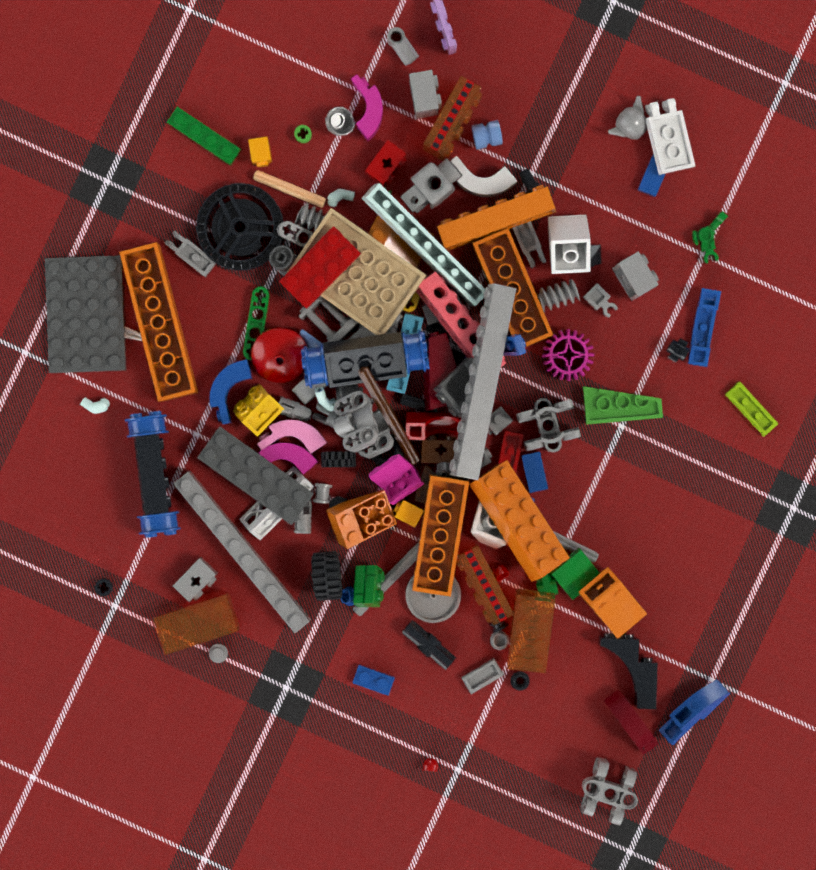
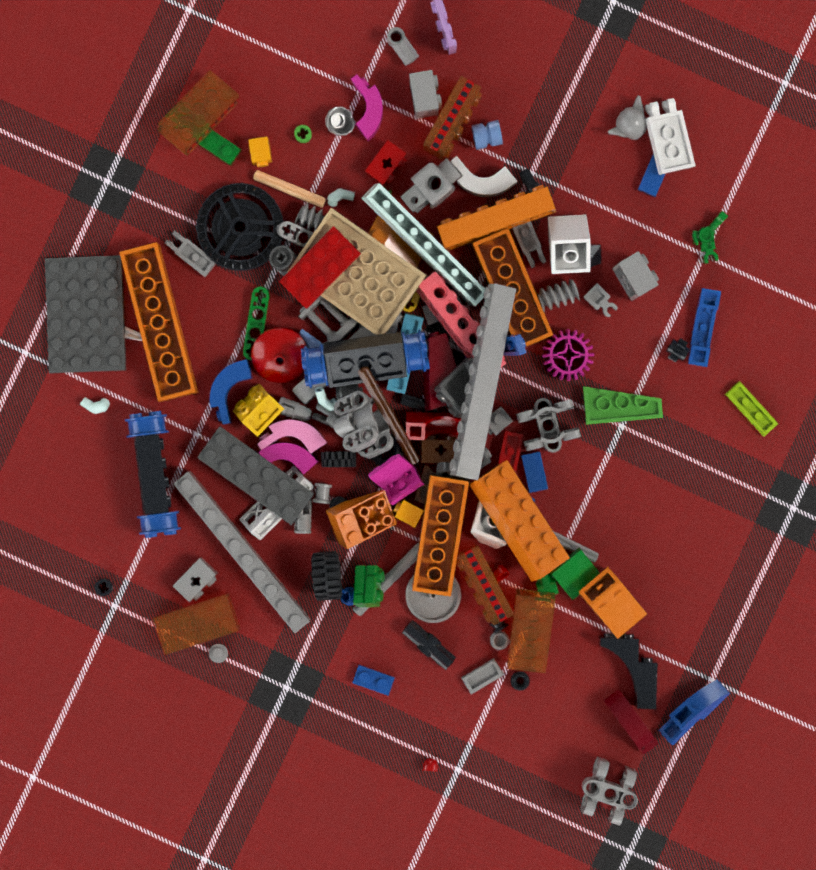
(198, 112): none -> clear orange brick

